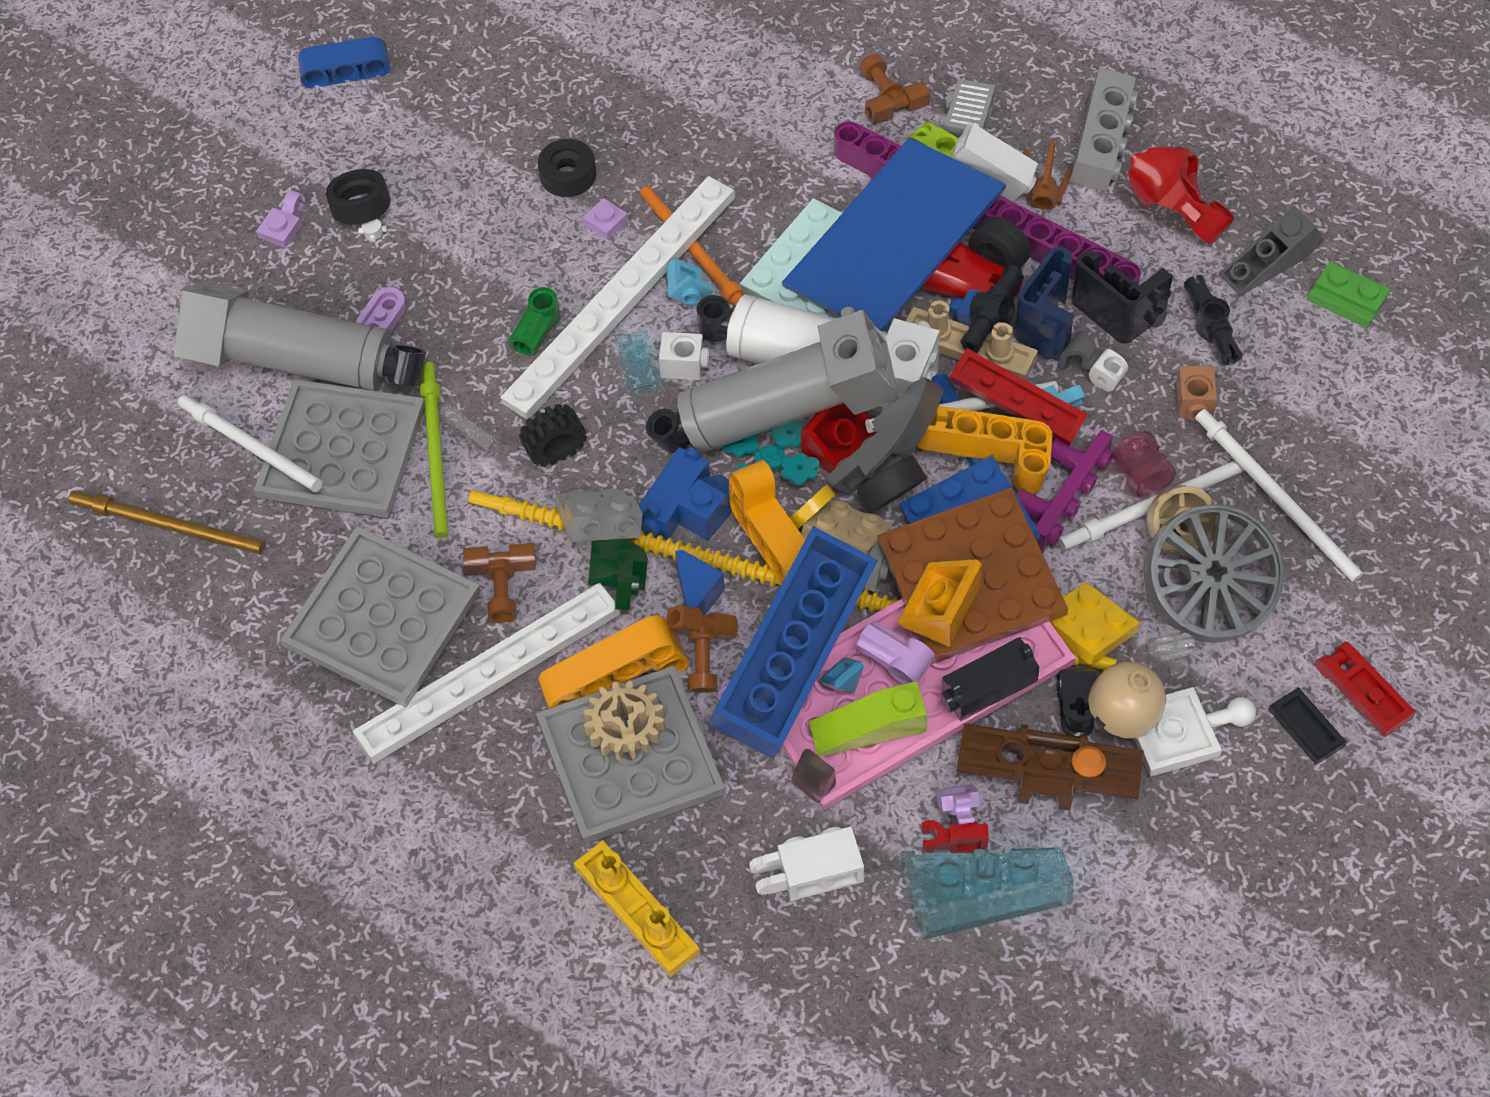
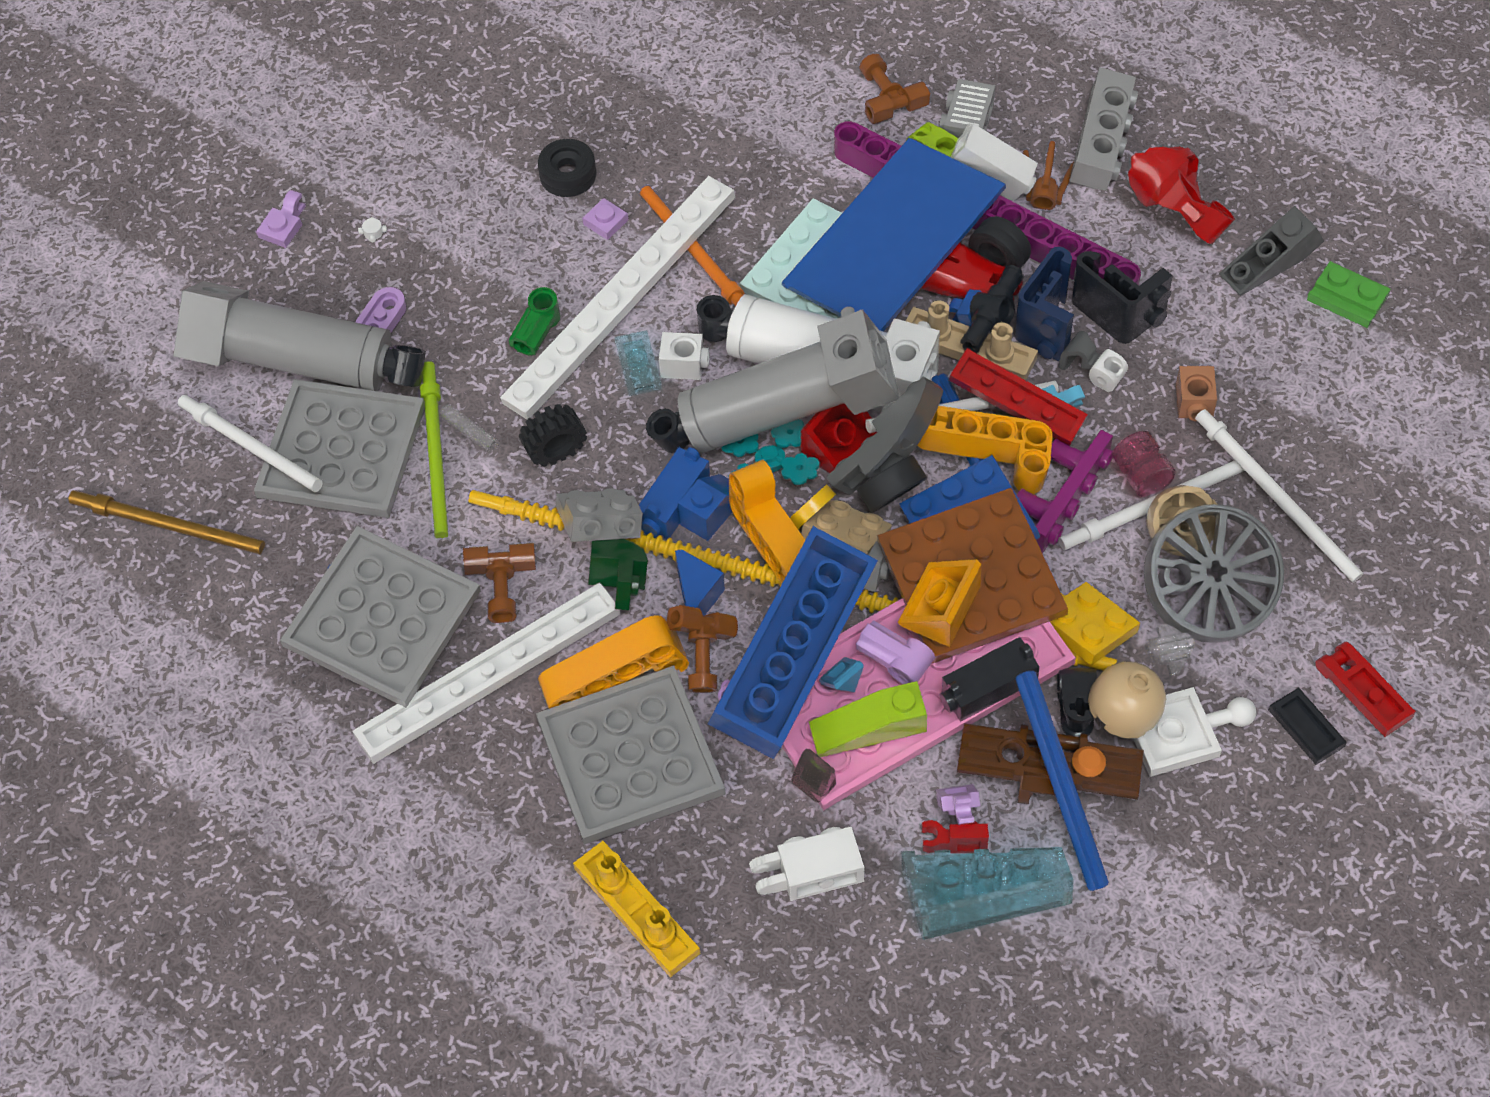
(343, 61): blue beam -> none
(353, 184): black tyre -> none
(642, 715): tan gear -> none
(686, 283): medium azure bracket -> none
(1062, 781): none -> blue axle
(1212, 319): black pin -> none

